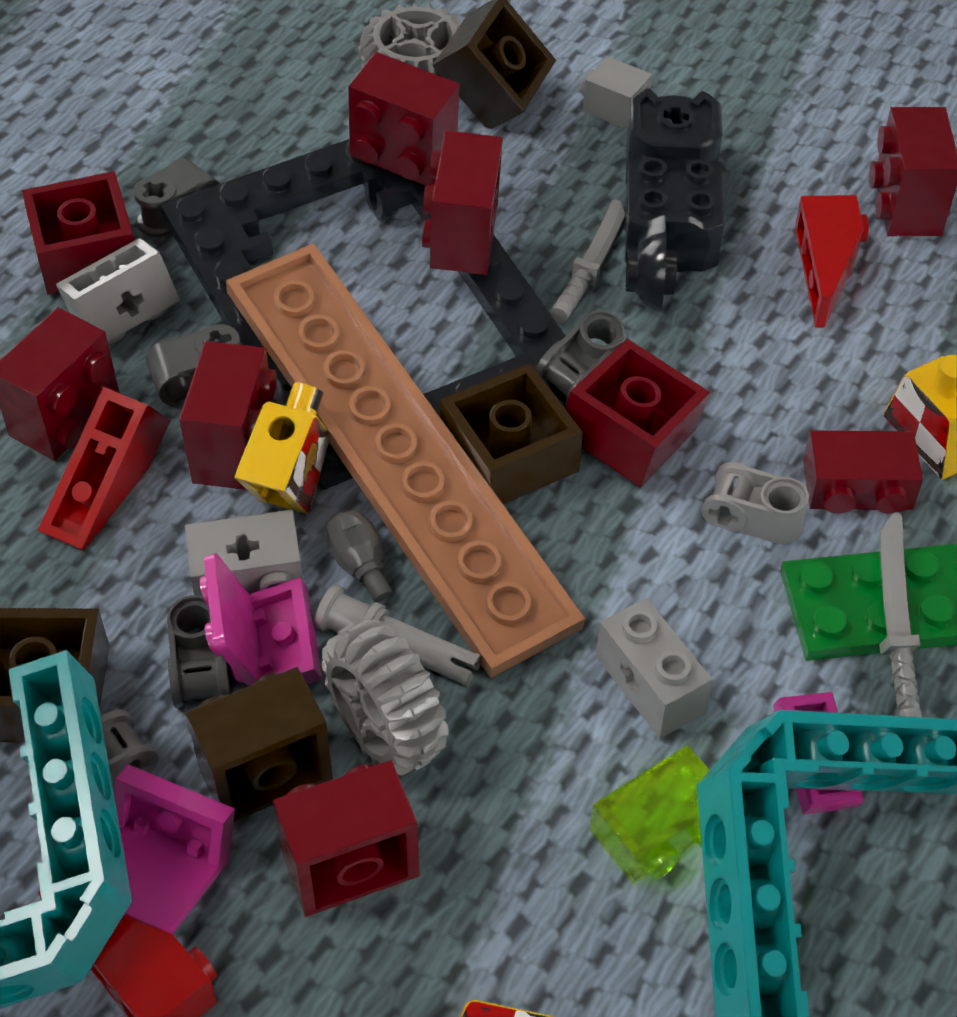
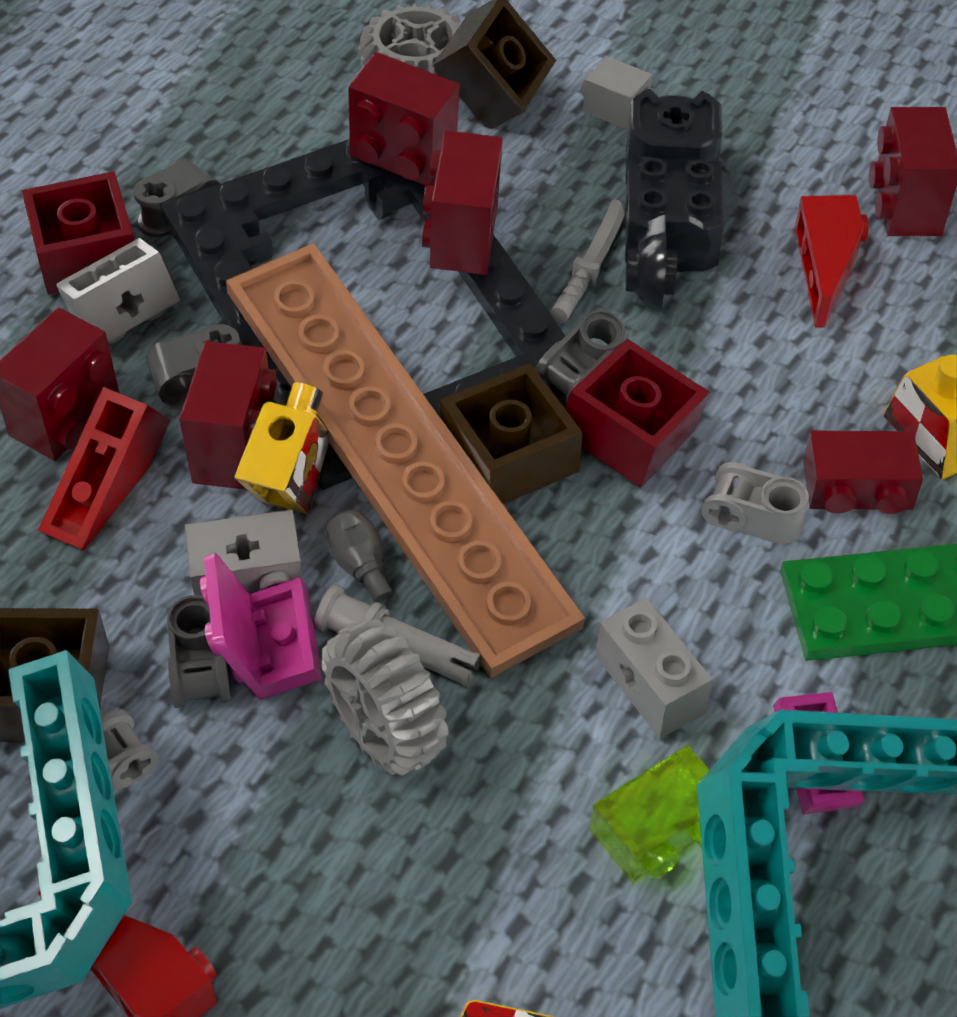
(171, 845): dark pink bracket -> none
(261, 742): dark brown brick -> none
(348, 836): dark red brick -> none
(899, 640): light grey sword -> none

